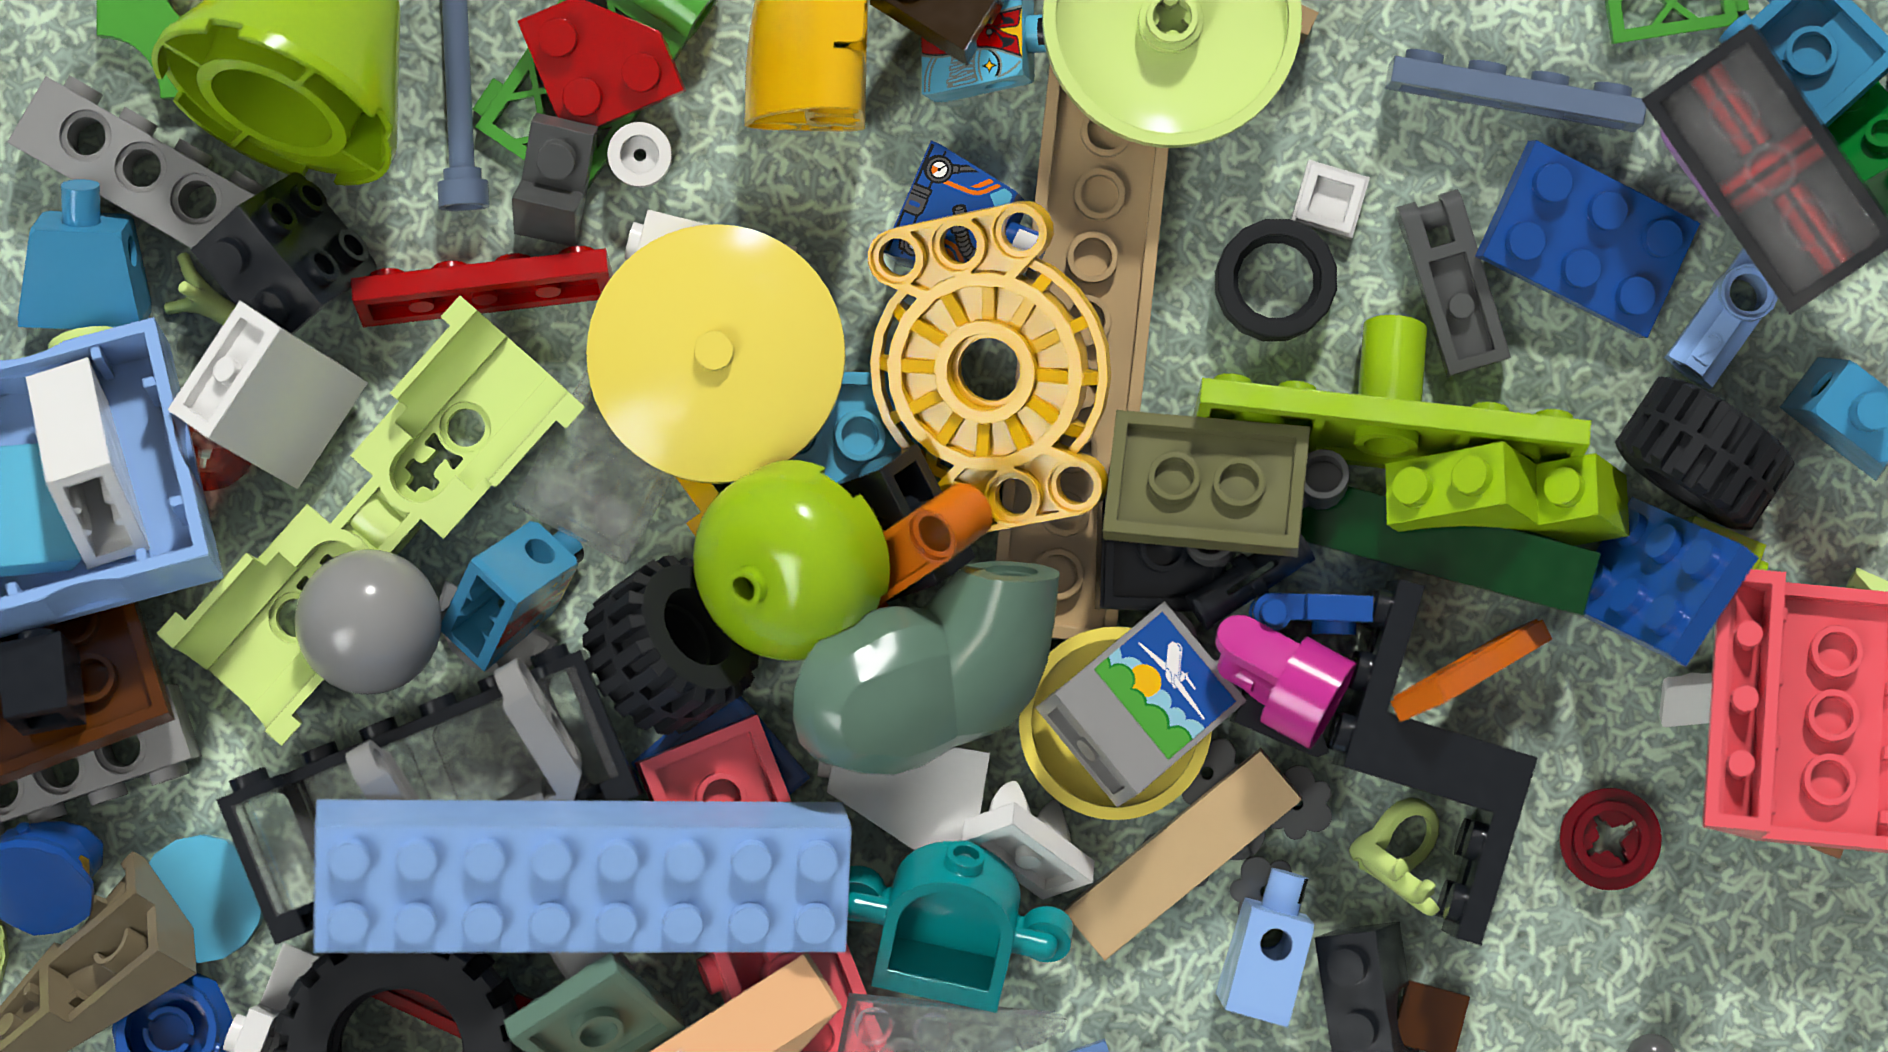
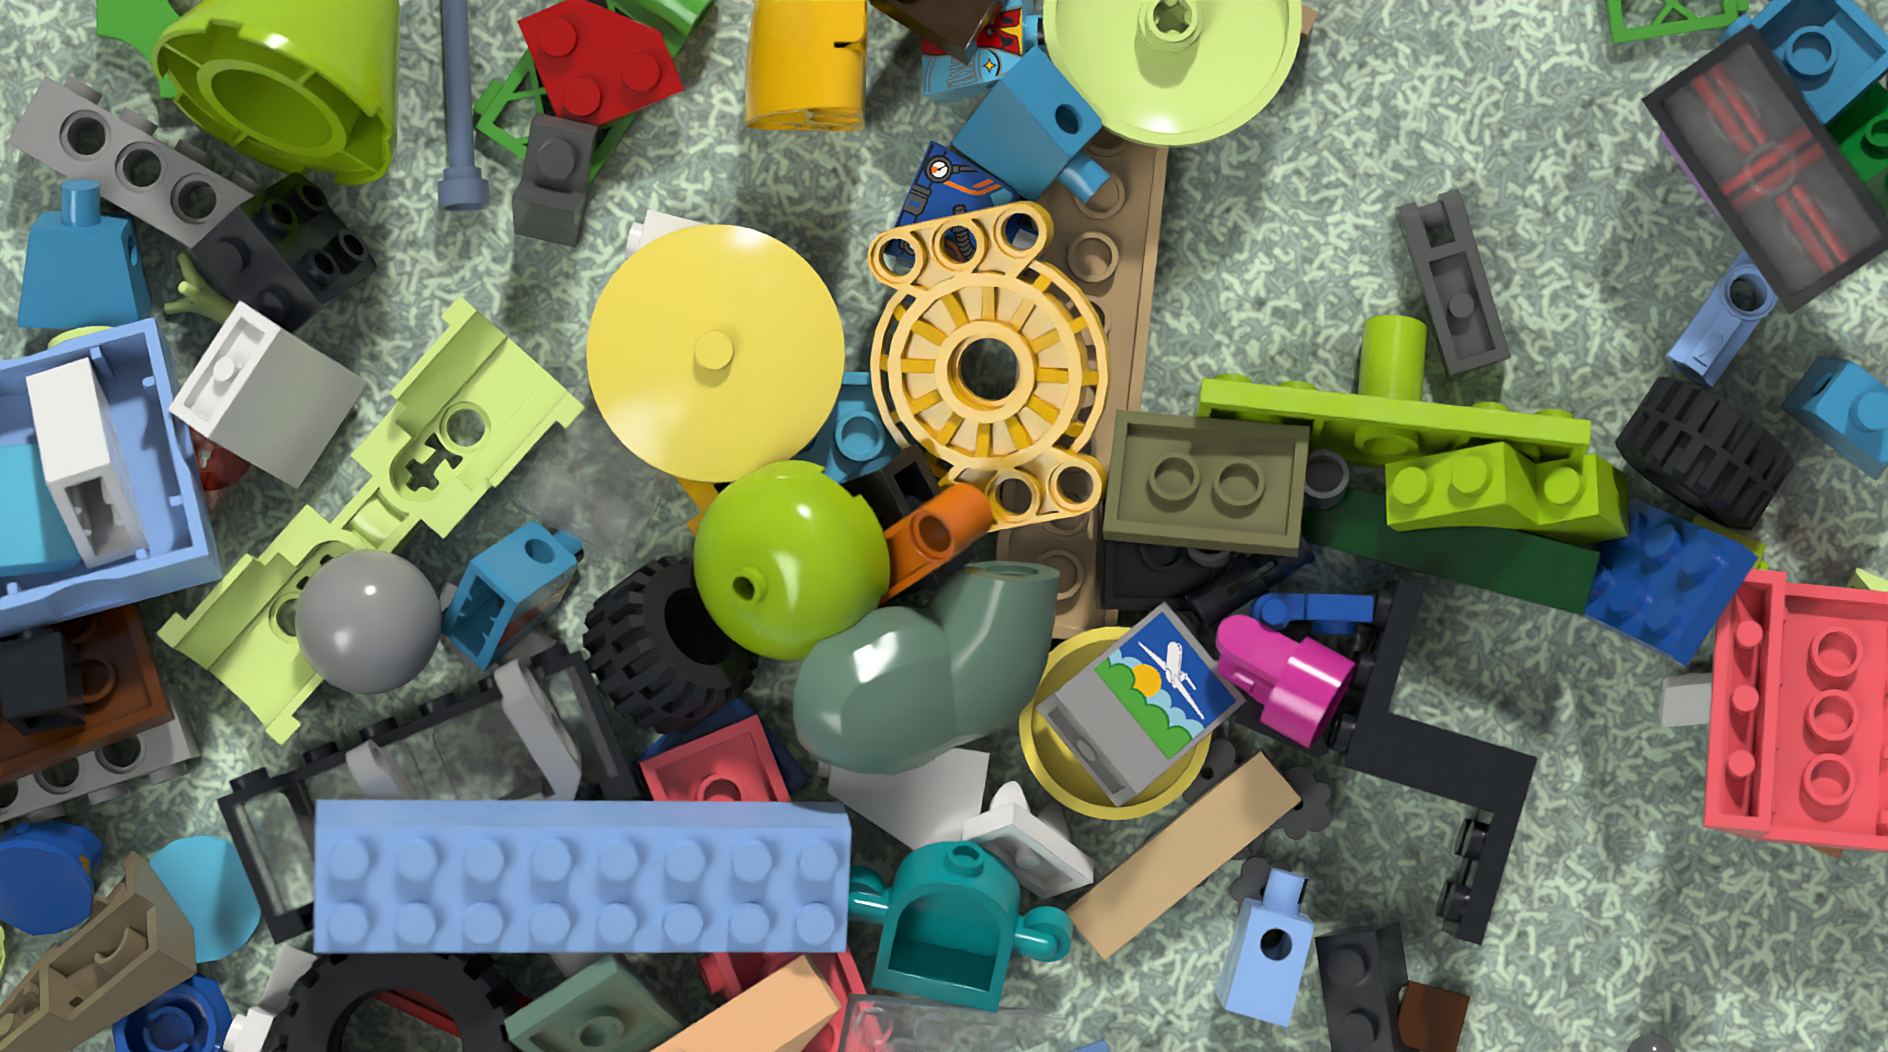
(496, 286): red plate -> none
(636, 138): white tile -> none
(1035, 132): none -> dark azure torso
(1295, 236): black tyre -> none
(1330, 199): white tile -> none
(1393, 872): yellowish green piece -> none
(1470, 669): orange tile -> none
(1542, 95): sand blue plate -> none
(1587, 239): blue plate -> none
(1639, 845): dark red gear -> none

